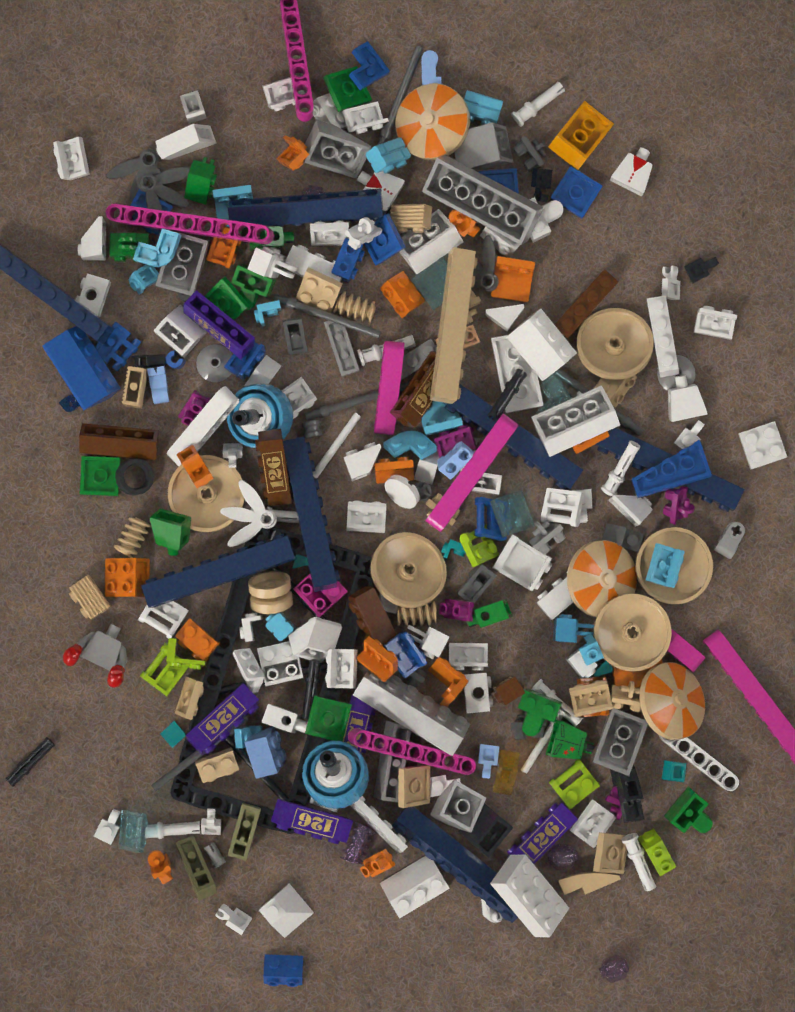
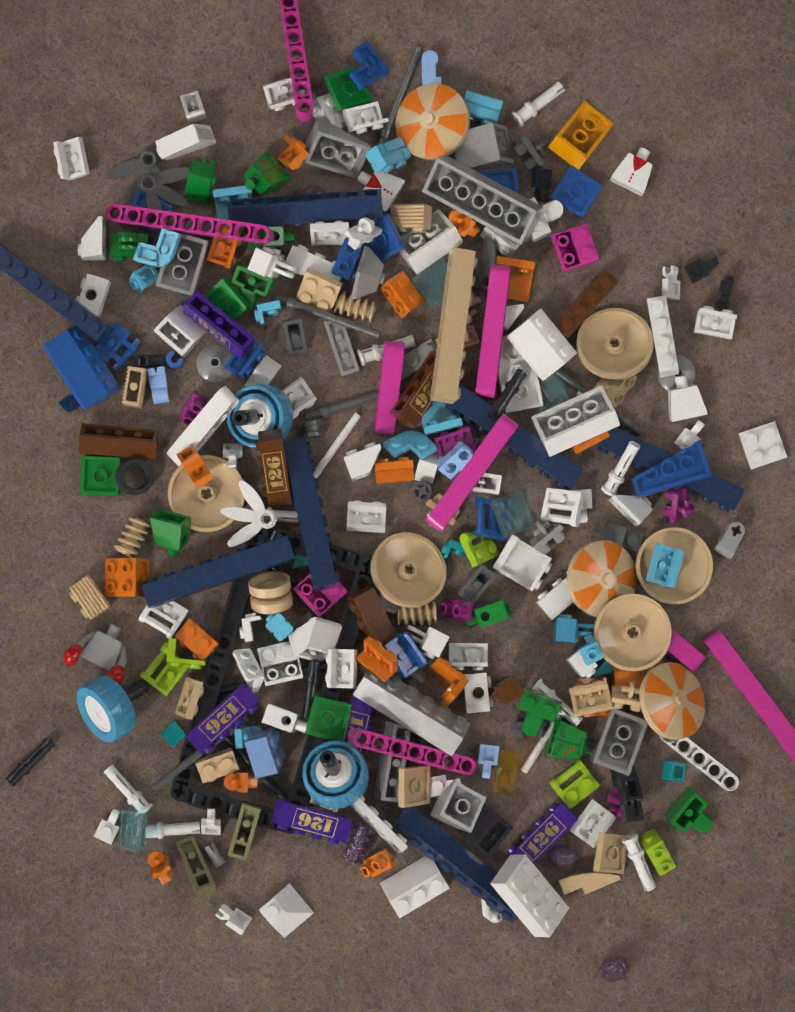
(109, 707): none -> dark azure wheel
(134, 797): none -> white pin
(240, 782): none -> orange hips
(266, 175): none -> green torso
(283, 970): blue bracket -> none
(368, 274): none -> light grey slope
(402, 492): white tile -> none
(493, 331): none -> dark pink beam
(575, 248): none -> dark pink slope
(726, 288): none -> black plate

